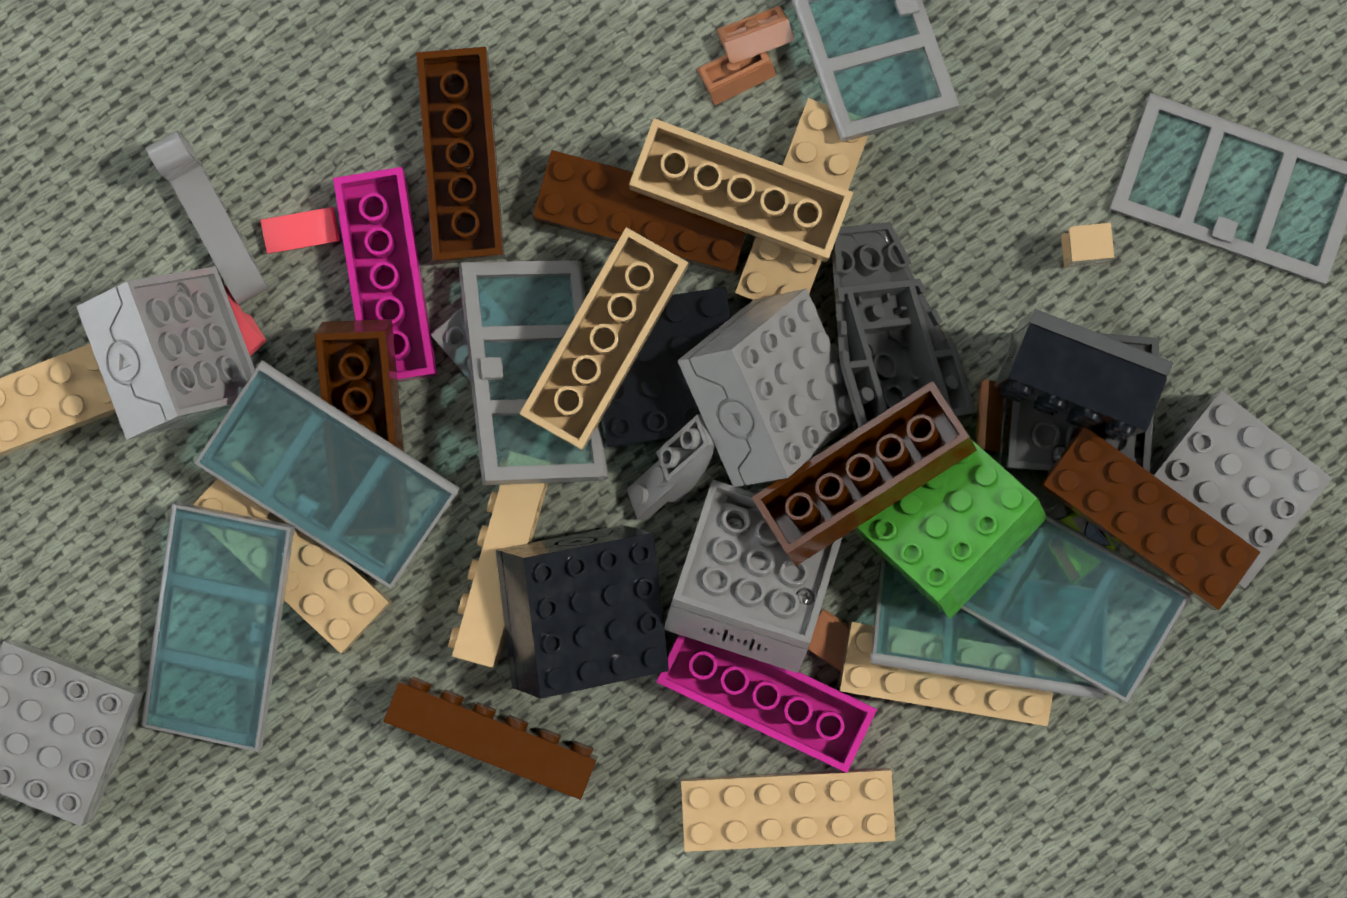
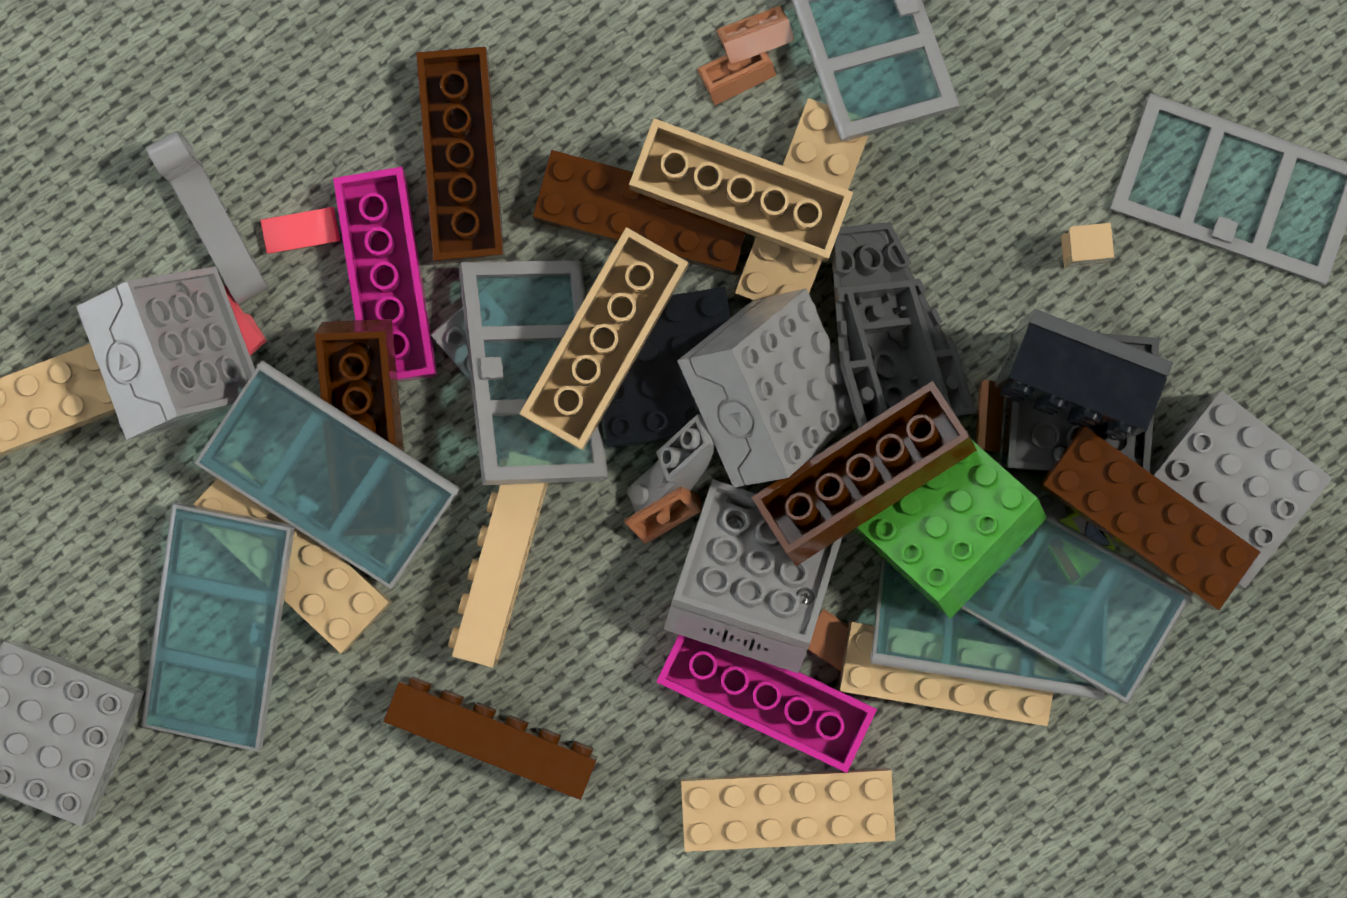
(582, 611): black piece -> none
(664, 514): none -> nougat slope

